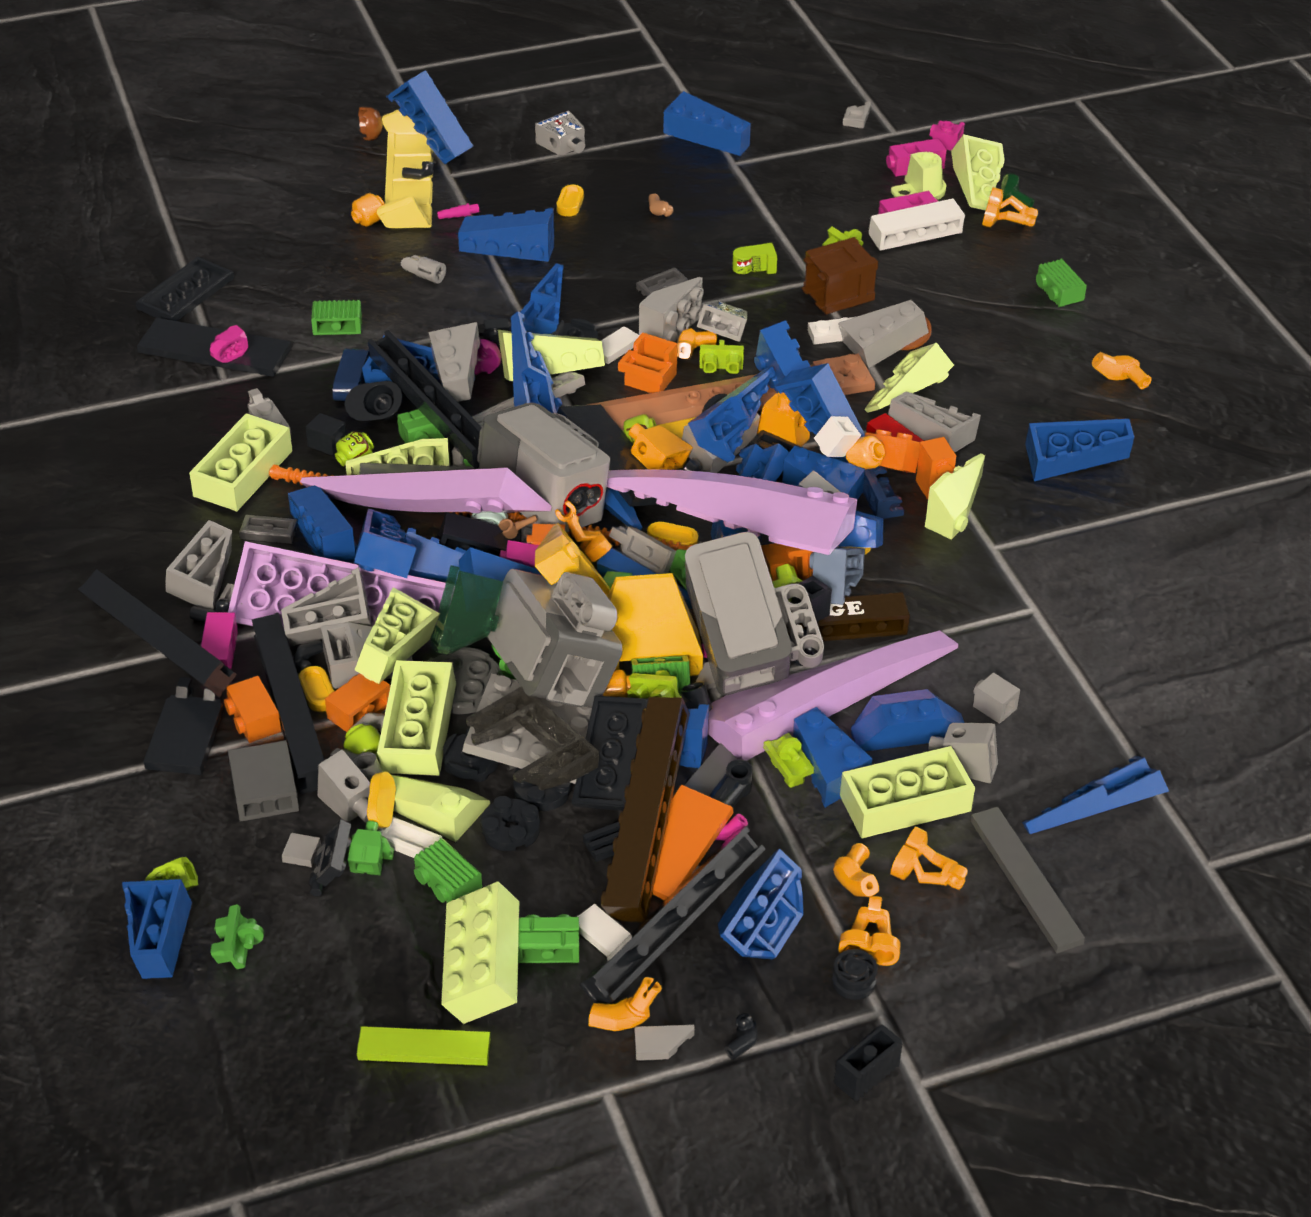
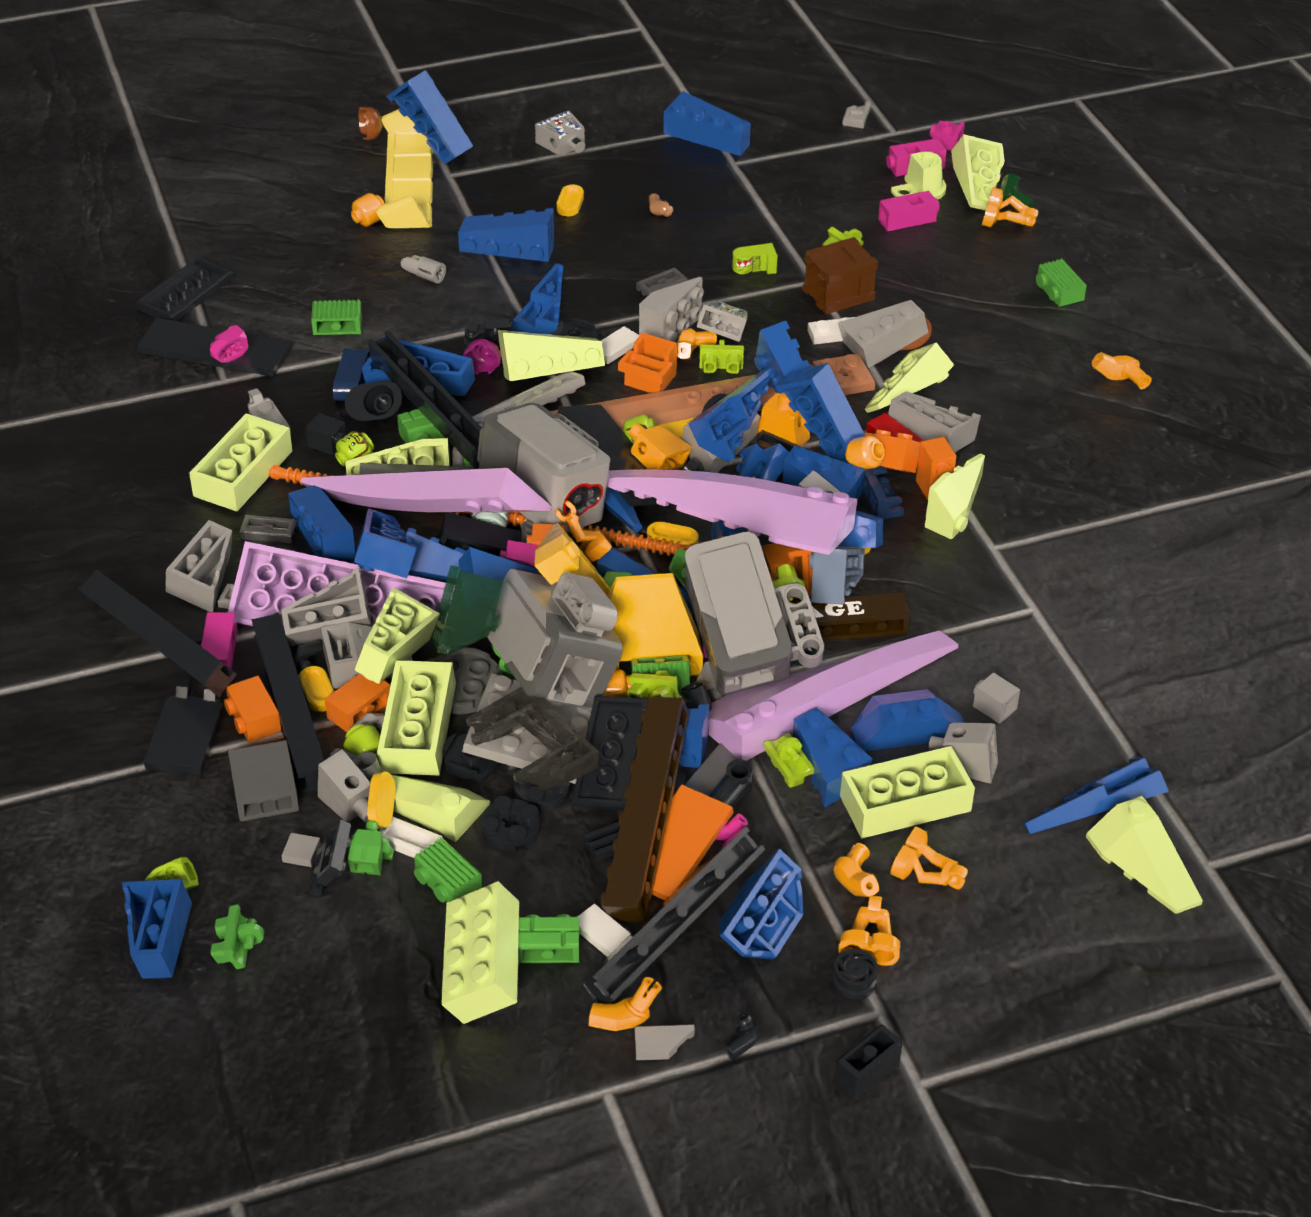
(200, 614): black arm -> none
(418, 174): black arm -> none
(423, 1046): lime tile -> none
(455, 358): light grey wedge -> none
(460, 211): dark pink animal -> none
(511, 529): medium nougat hand -> none
(530, 375): blue wedge -> none
(644, 549): light grey hinge -> none
(819, 597): black brick -> none
(837, 436): white brick -> none
(916, 224): white brick -> none
(1027, 880): dark grey tile -> none
(1076, 445): blue wedge -> none
(1141, 847): none -> yellowish green wedge

